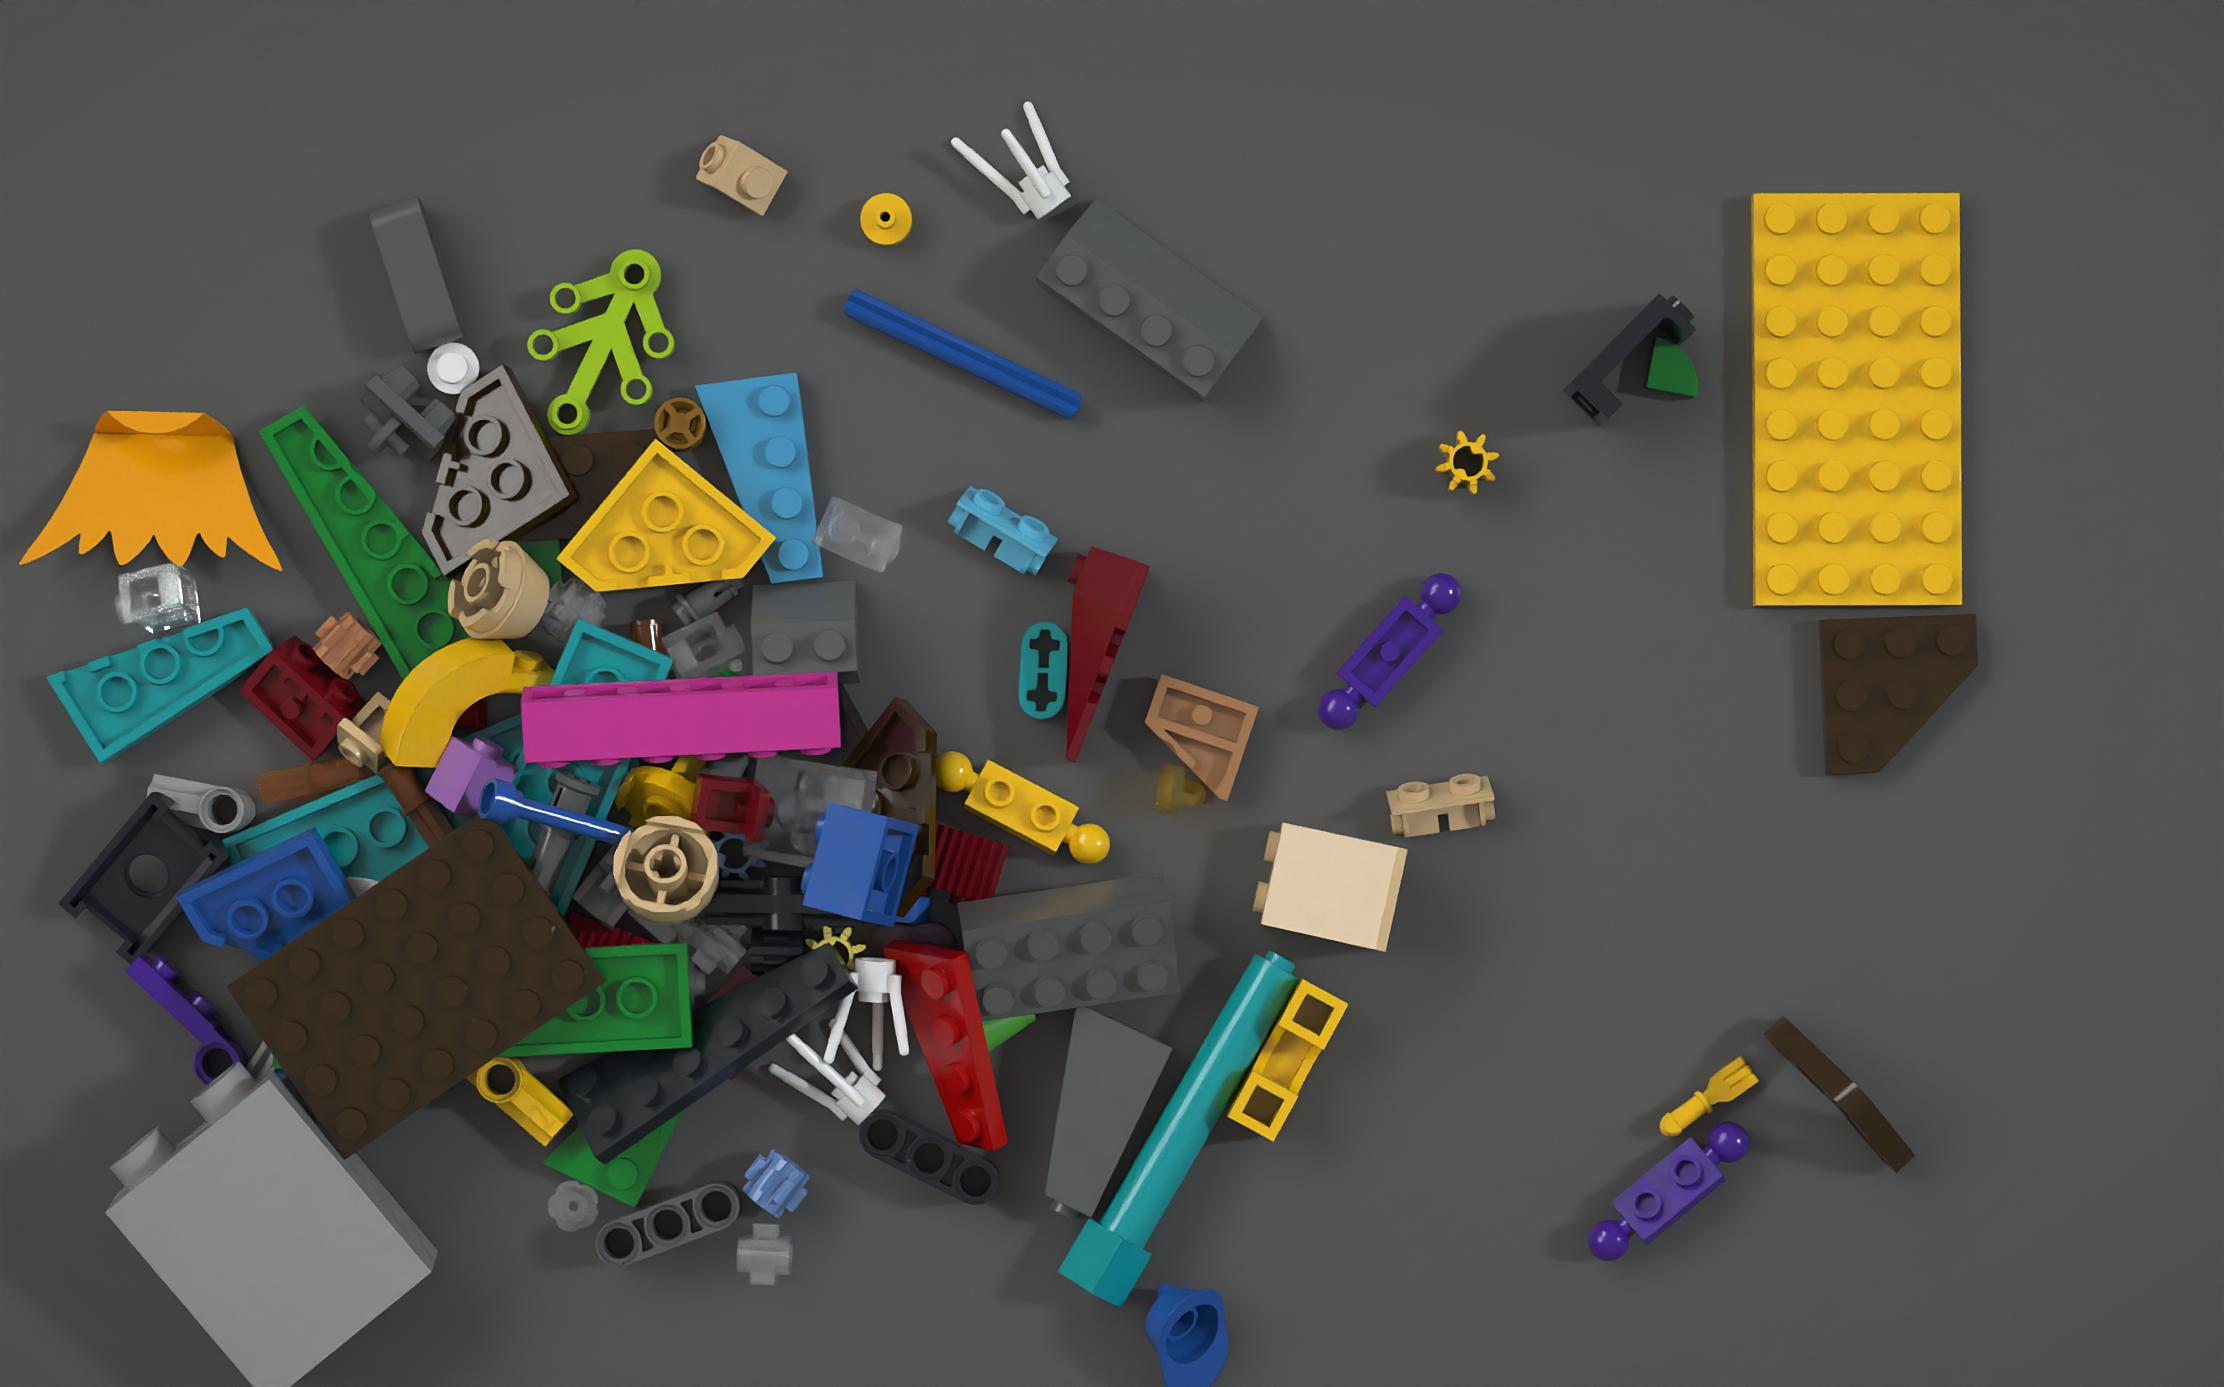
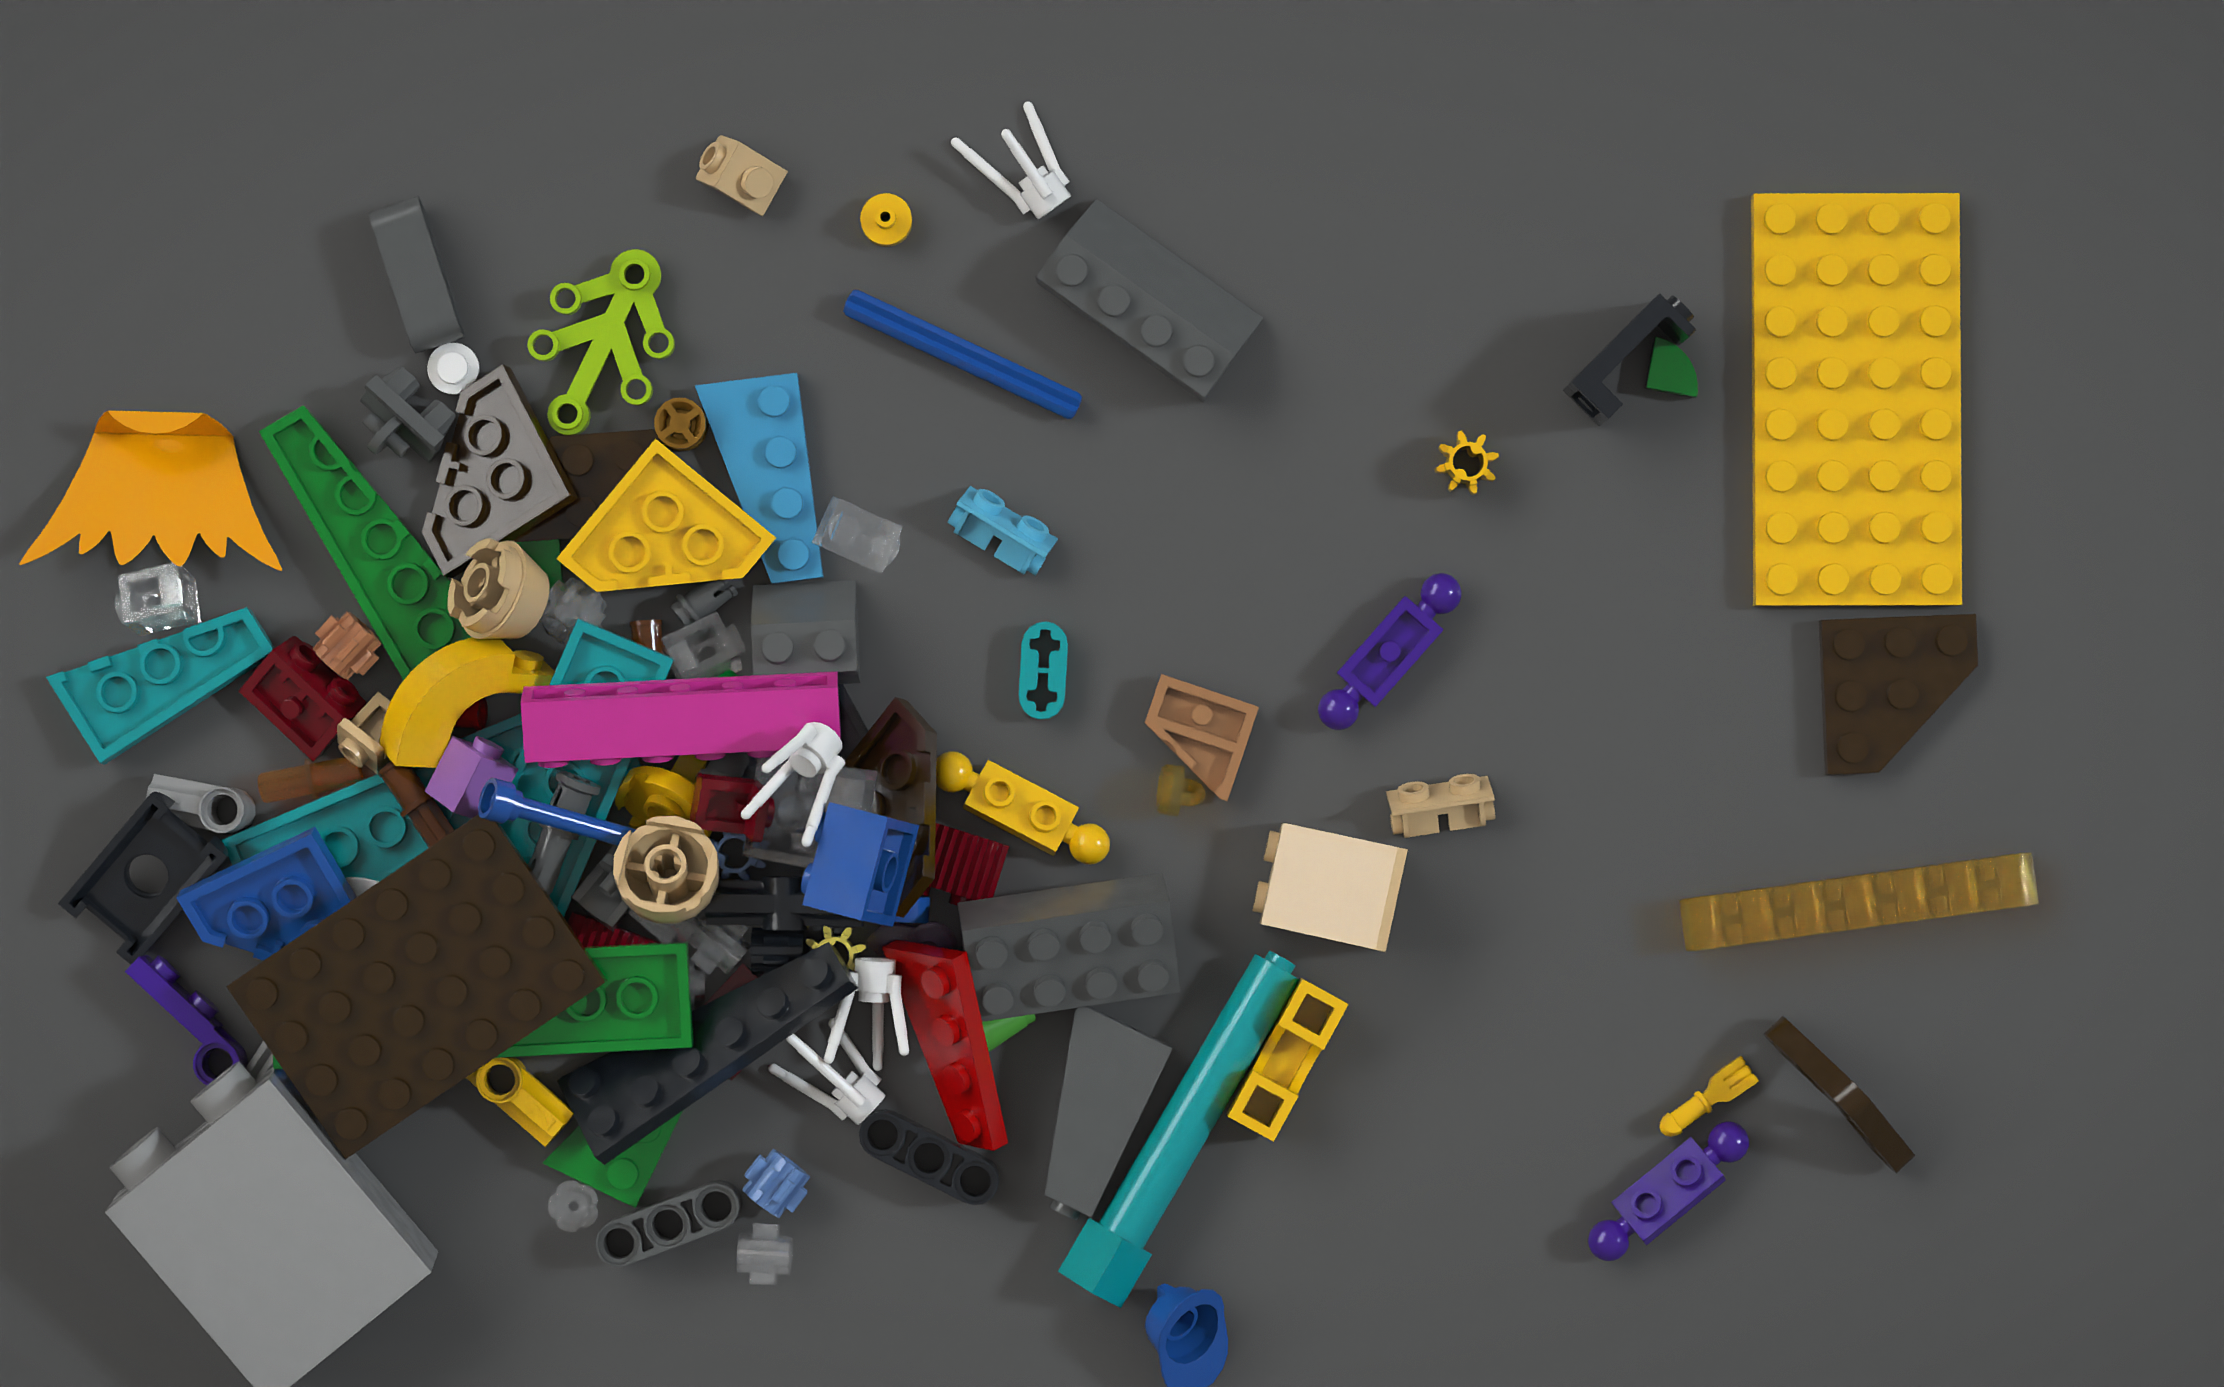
(809, 754): none -> white plant
(1100, 616): dark red wedge -> none
(1859, 901): none -> clear yellow beam

